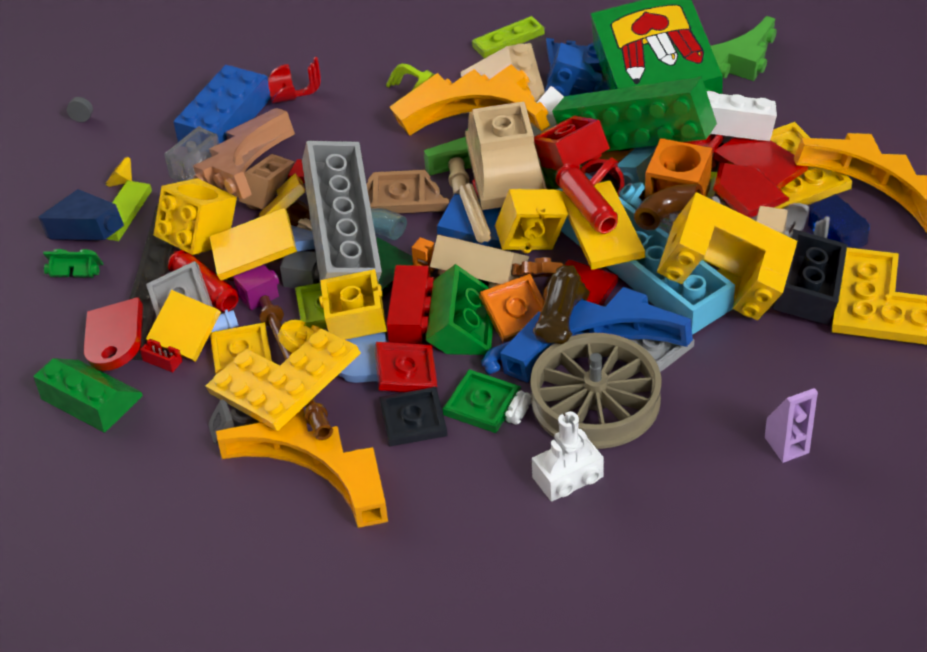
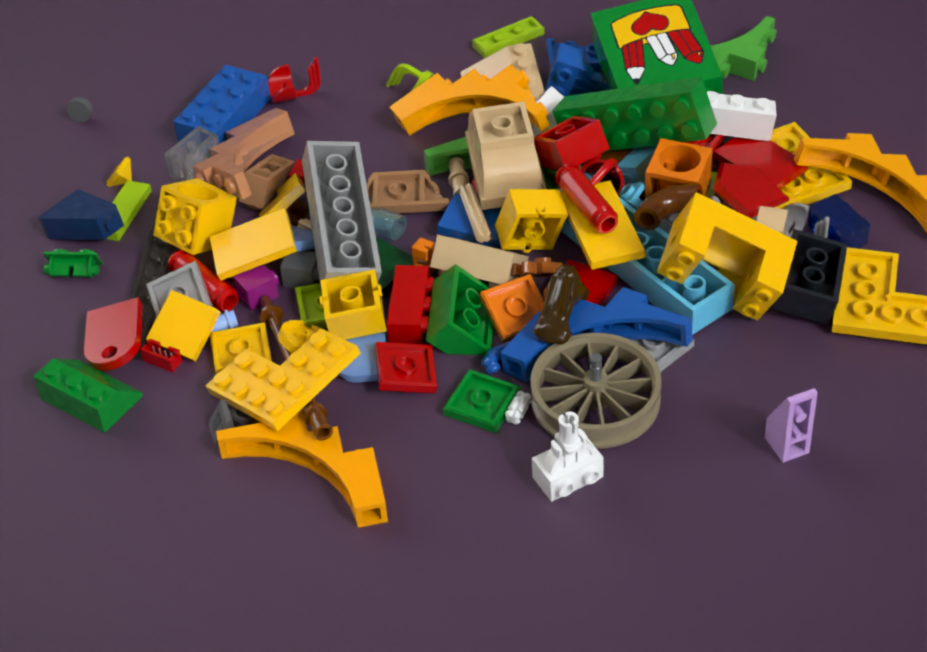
(413, 416): black tile -> none

